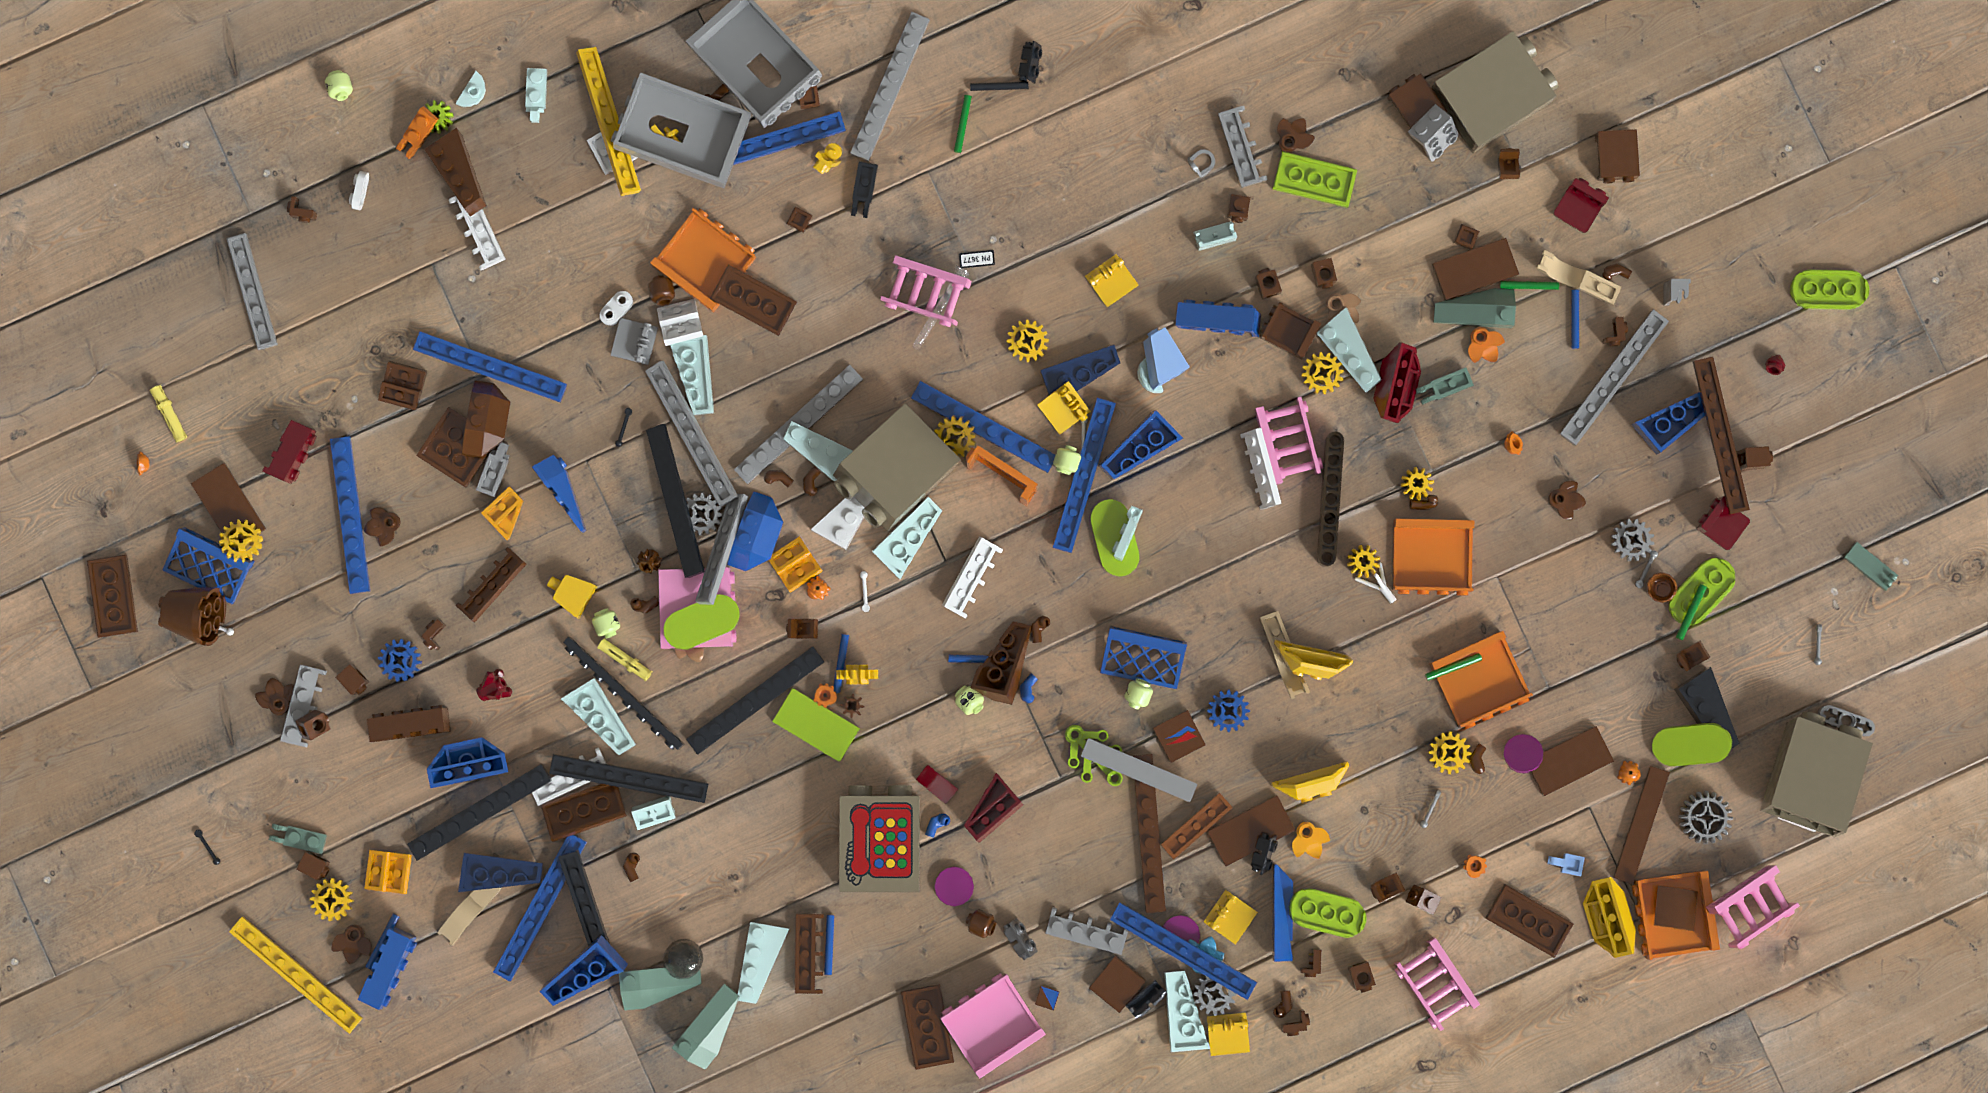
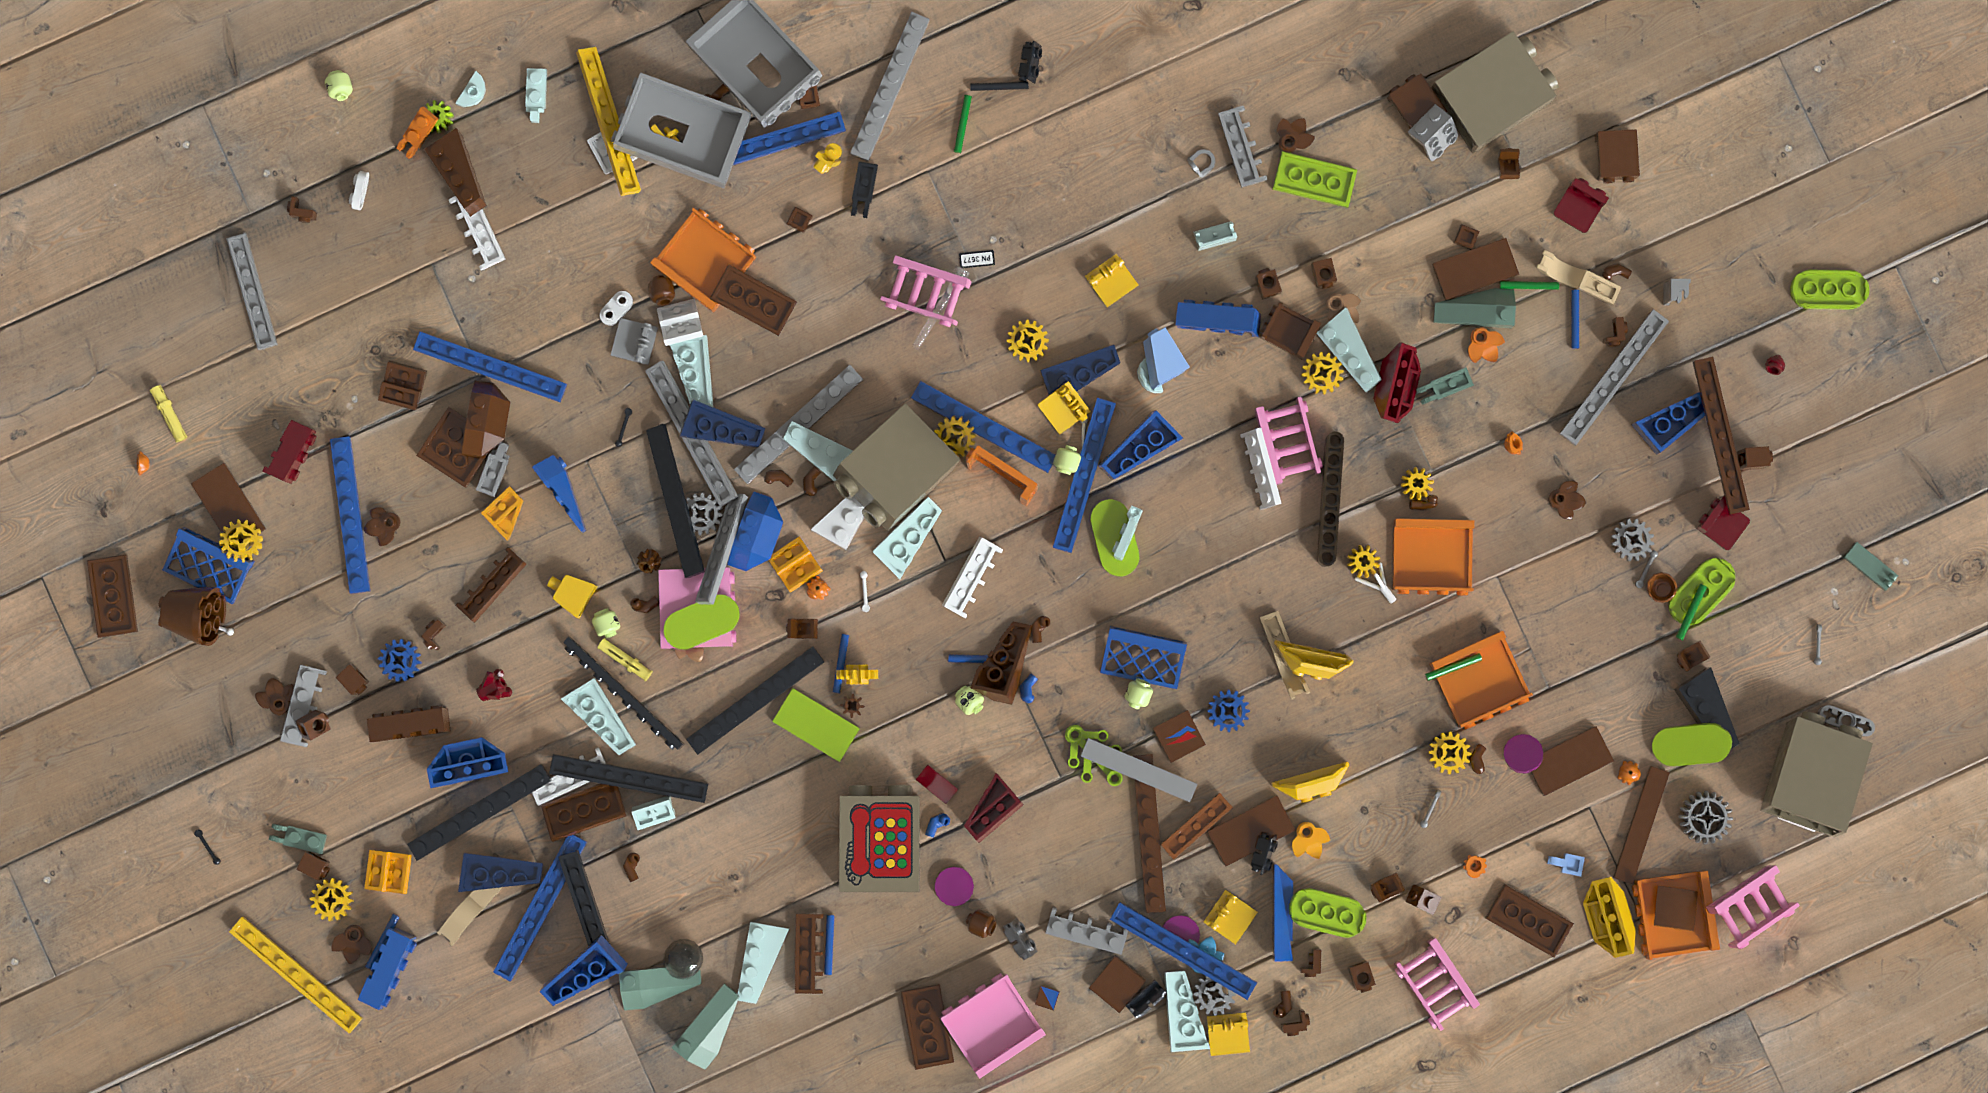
(718, 426): none -> dark blue wing
(831, 695): orange animal -> none
(1238, 208): reddish brown bracket -> none

